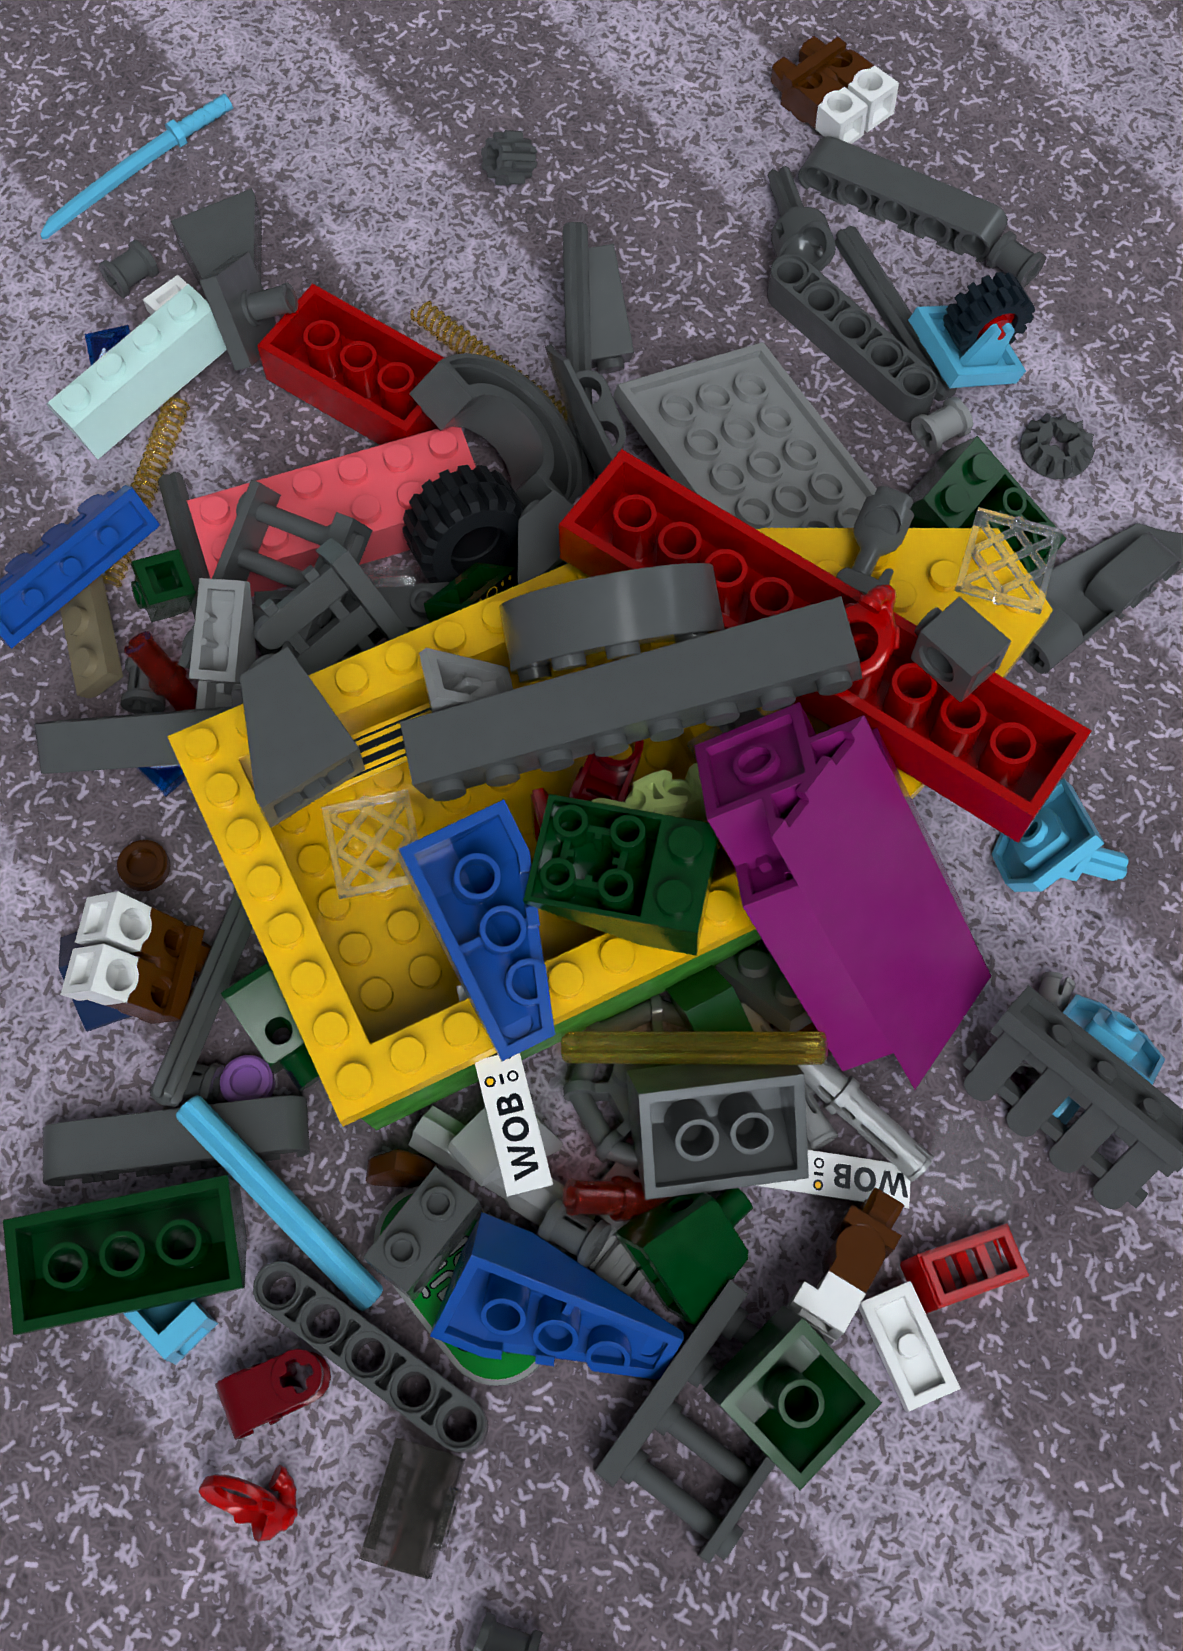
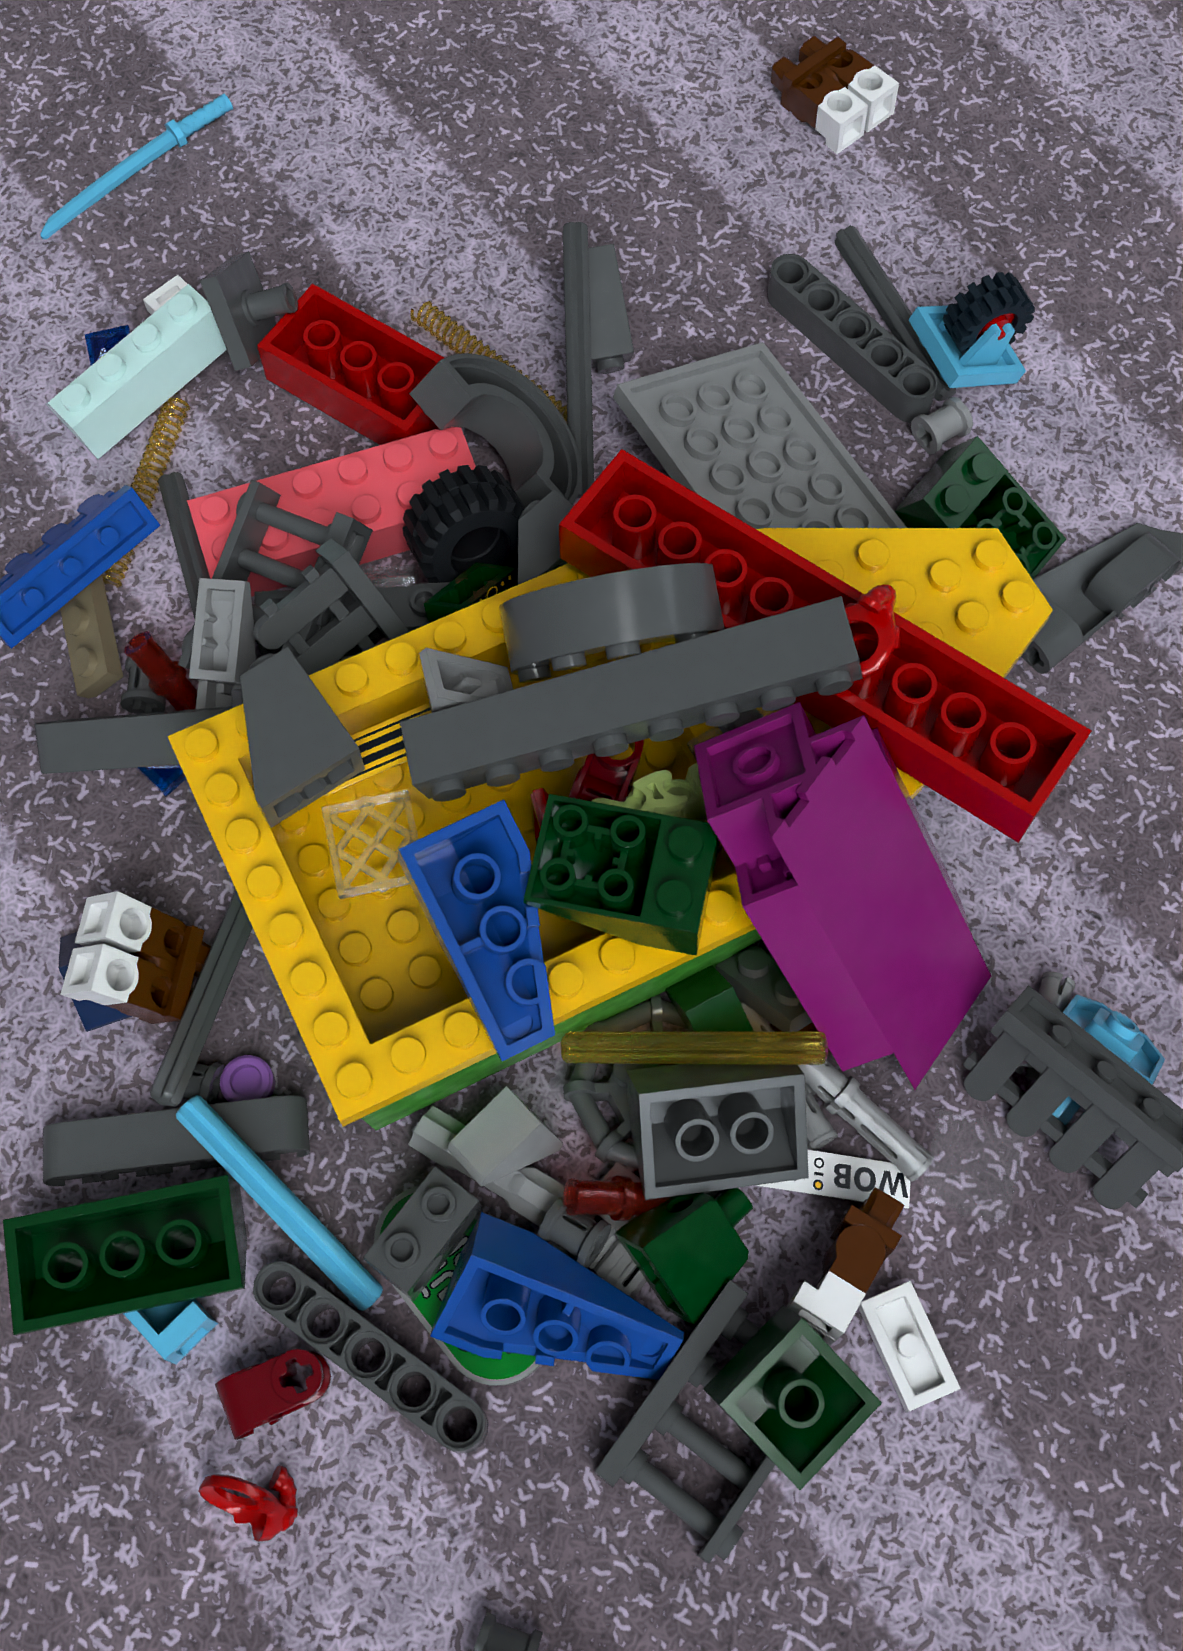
(129, 268): dark grey bush -> none
(143, 865): reddish brown tile -> none
(162, 585): dark green brick -> none
(219, 232): dark grey slope -> none
(262, 1011): dark green torso -> none
(398, 1169): reddish brown tile -> none
(414, 1509): clear smoke piece -> none
(509, 158): dark grey gear -> none
(512, 1122): white sticker -> none
(587, 418): dark grey panel -> none
(799, 228): dark grey piece -> none
(878, 532): dark grey piece -> none
(903, 197): dark grey beam -> none
(933, 1278): red slope -> none
(958, 648): dark grey brick -> none
(999, 594): clear window -> none
(1015, 258): dark grey bush -> none
(1050, 460): dark grey gear -> none
(1056, 846): medium azure piece -> none

